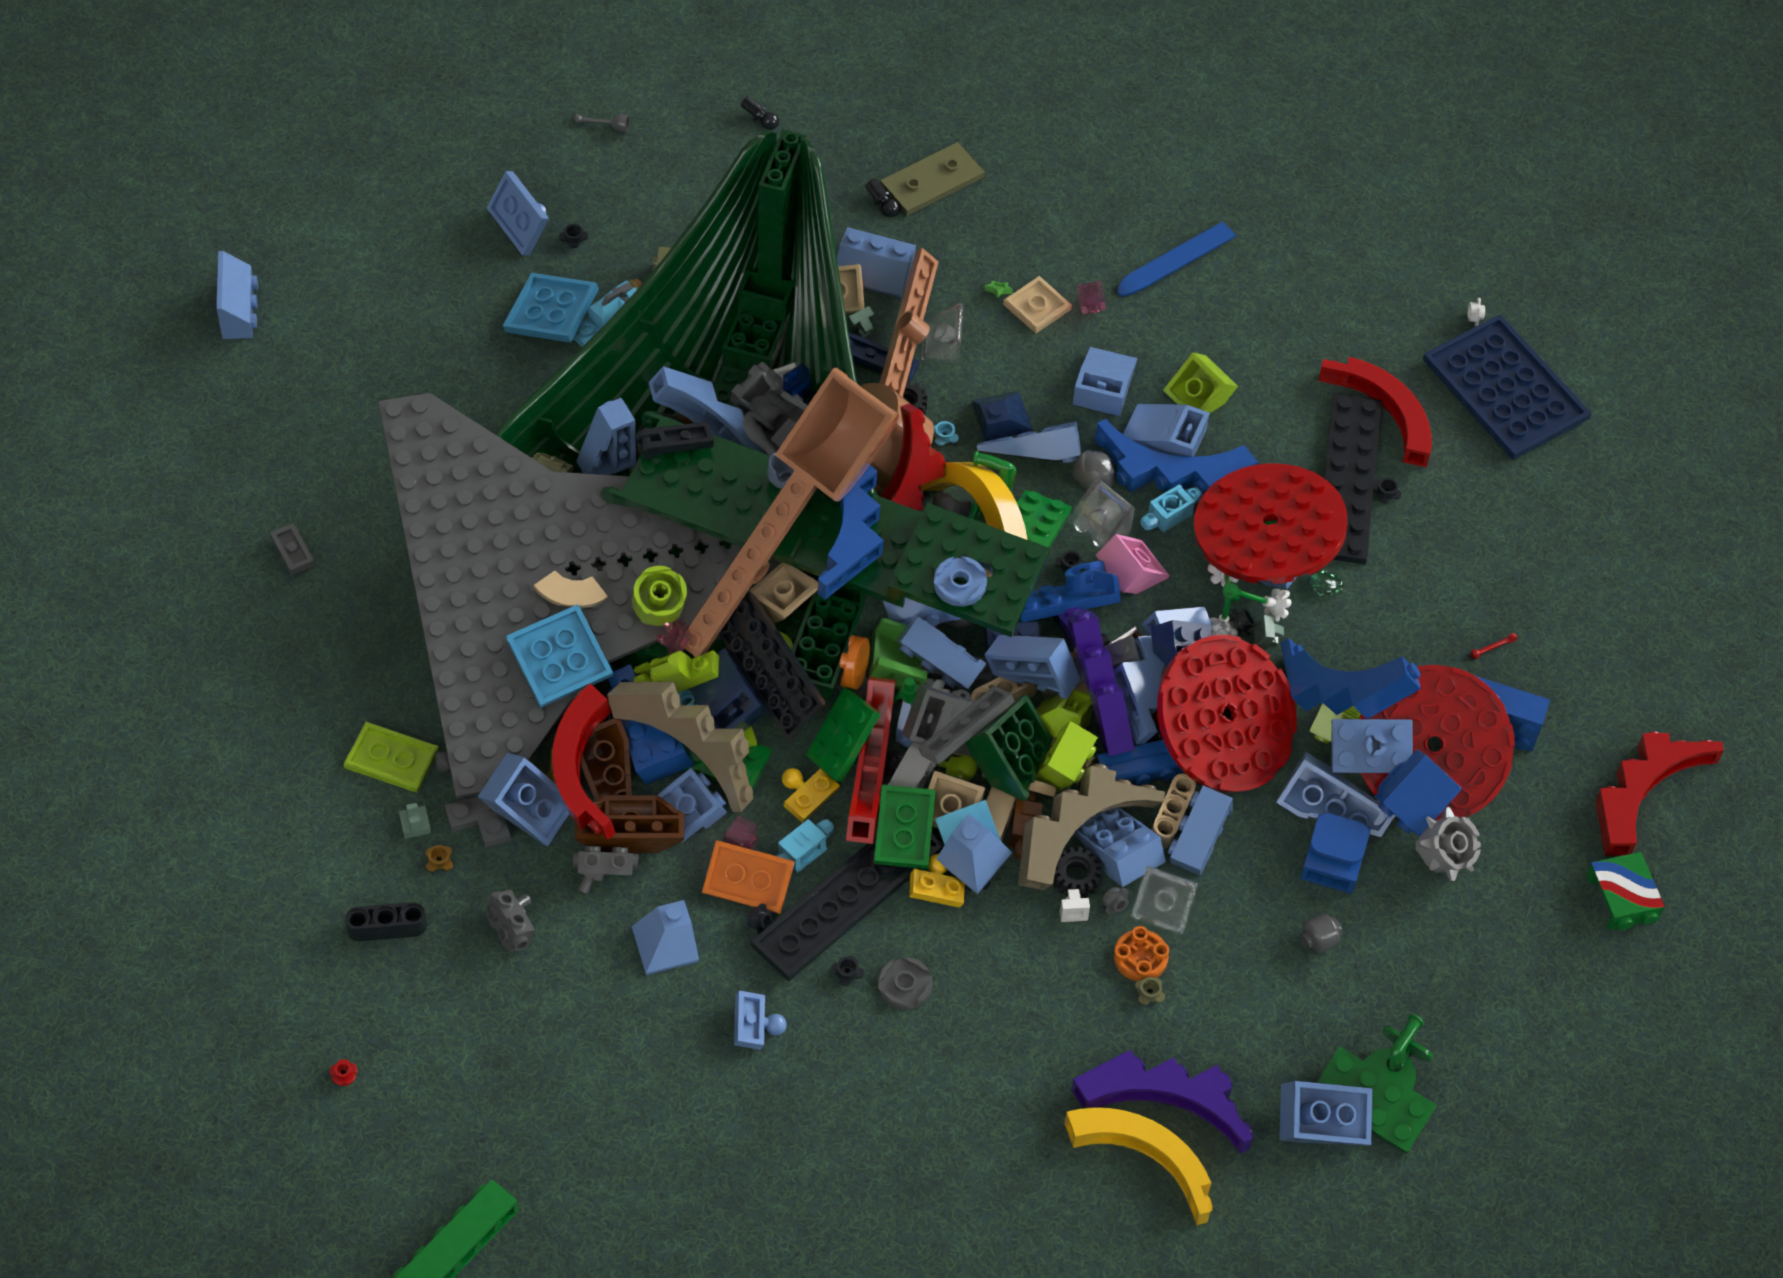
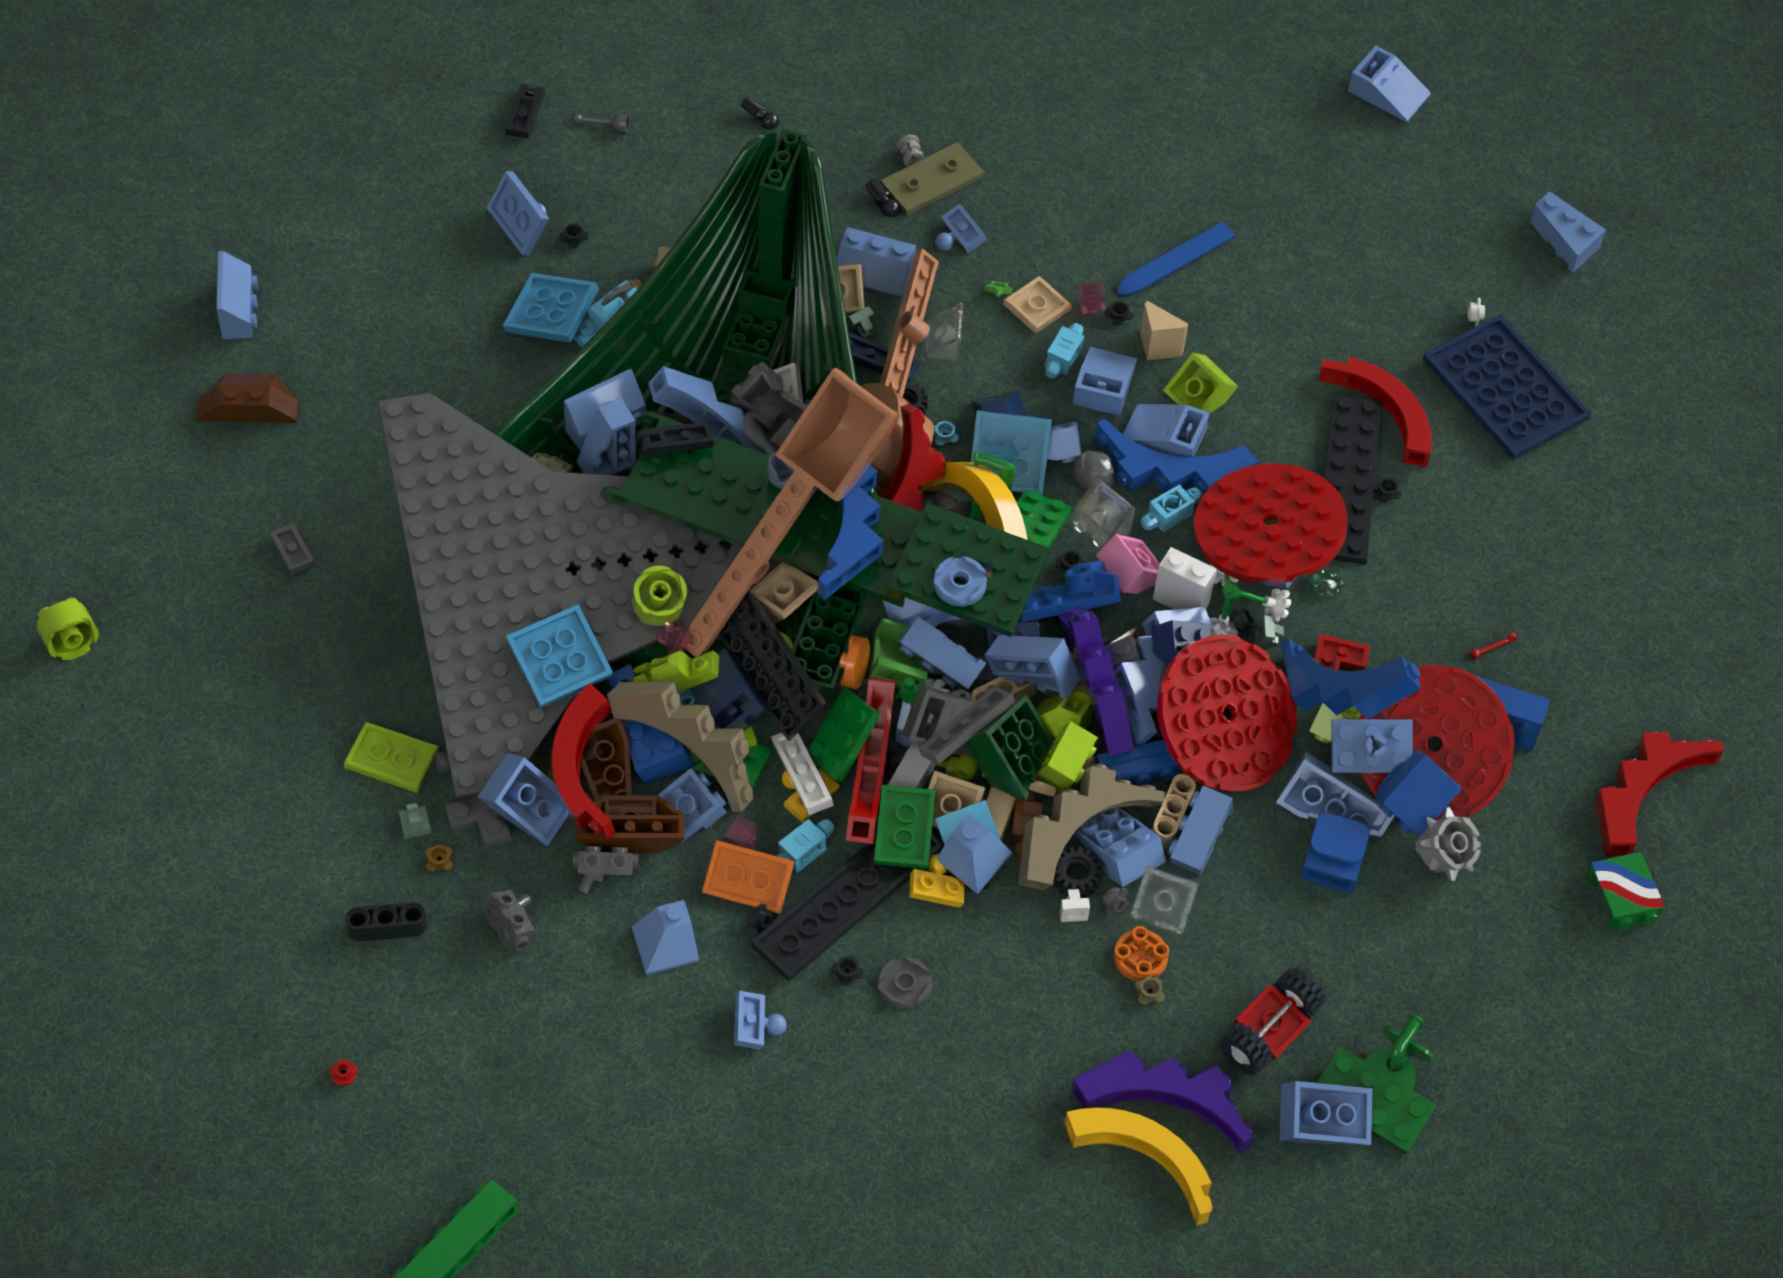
(67, 629): none -> lime brick
(248, 400): none -> reddish brown wedge
(524, 111): none -> black plate
(570, 593): tan tile -> none
(581, 408): none -> medium blue slope
(797, 381): clear blue tile -> none
(807, 778): none -> white plate
(908, 151): none -> light grey bush
(962, 228): none -> medium blue plate
(1017, 441): none -> dark azure plate
(1064, 350): none -> medium azure piece
(1119, 307): none -> black plate
(1162, 333): none -> tan slope
(1183, 581): none -> white brick
(1272, 1021): none -> plate
(1321, 933): dark grey head -> none
(1337, 653): none -> red plate
(1388, 84): none -> medium blue slope
(1567, 230): none -> medium blue wedge

